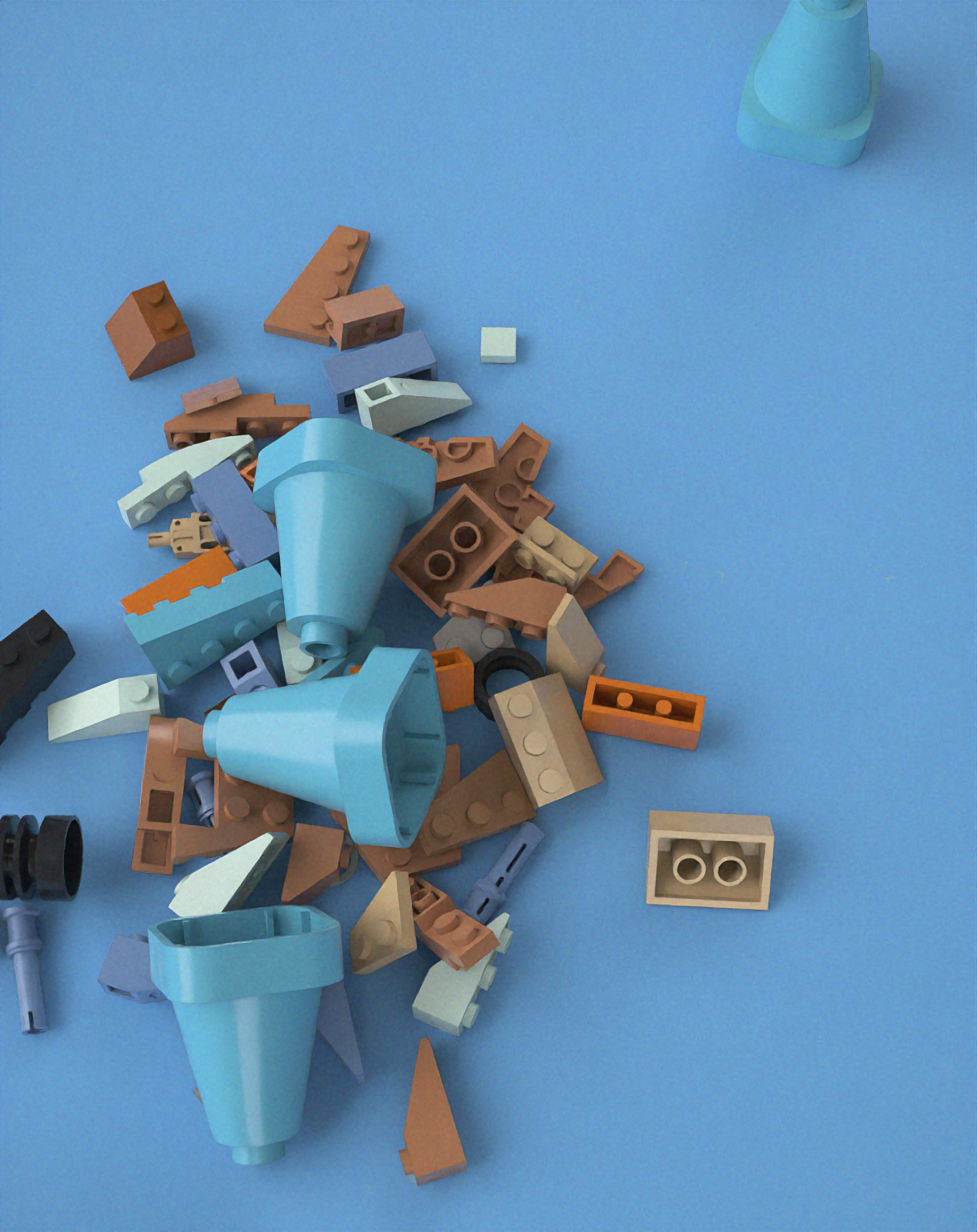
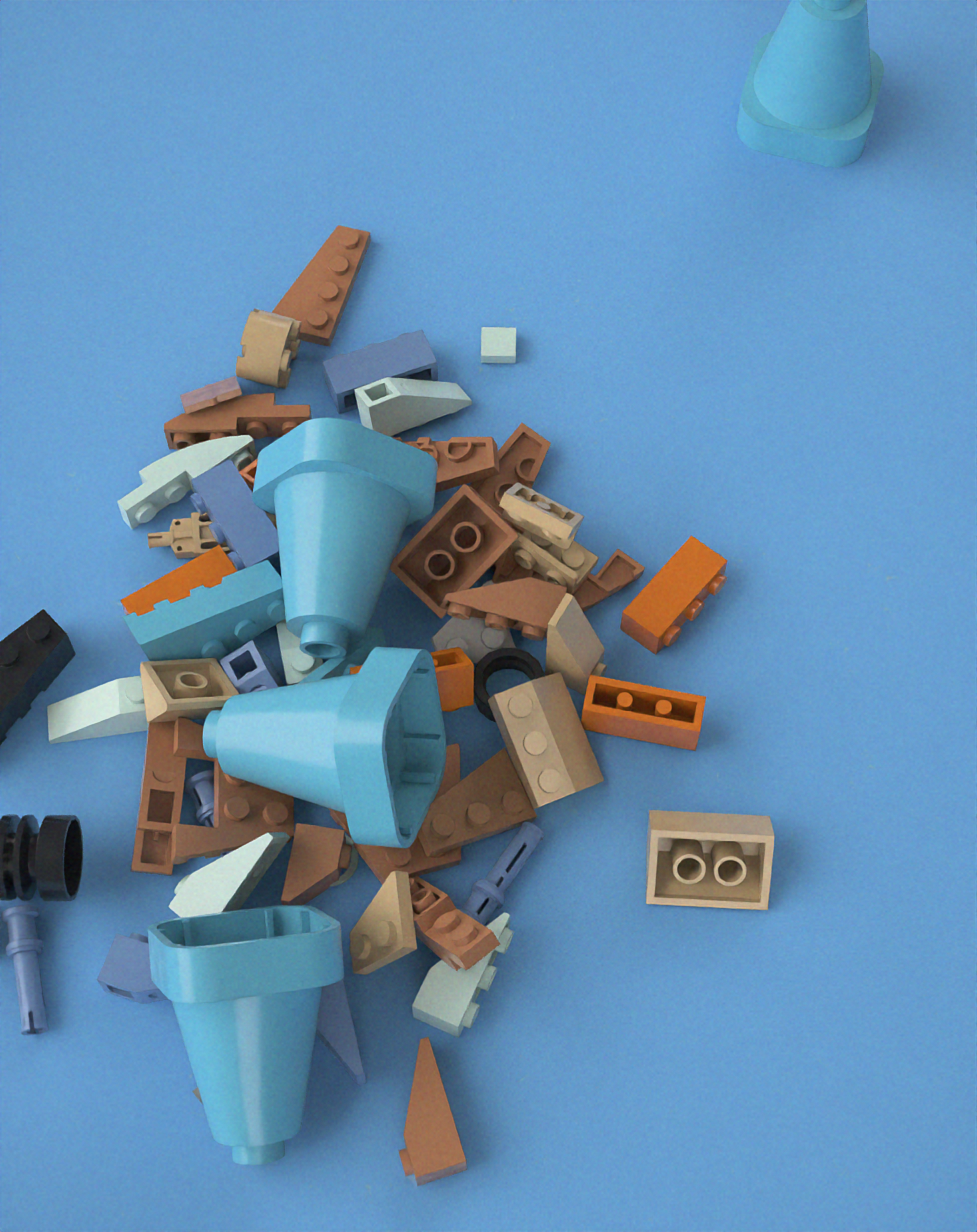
(149, 332): dark orange slope -> none
(184, 688): none -> tan slope
(268, 348): none -> tan brick
(364, 317): nougat hinge -> none
(540, 515): none -> tan bracket
(674, 595): none -> orange brick

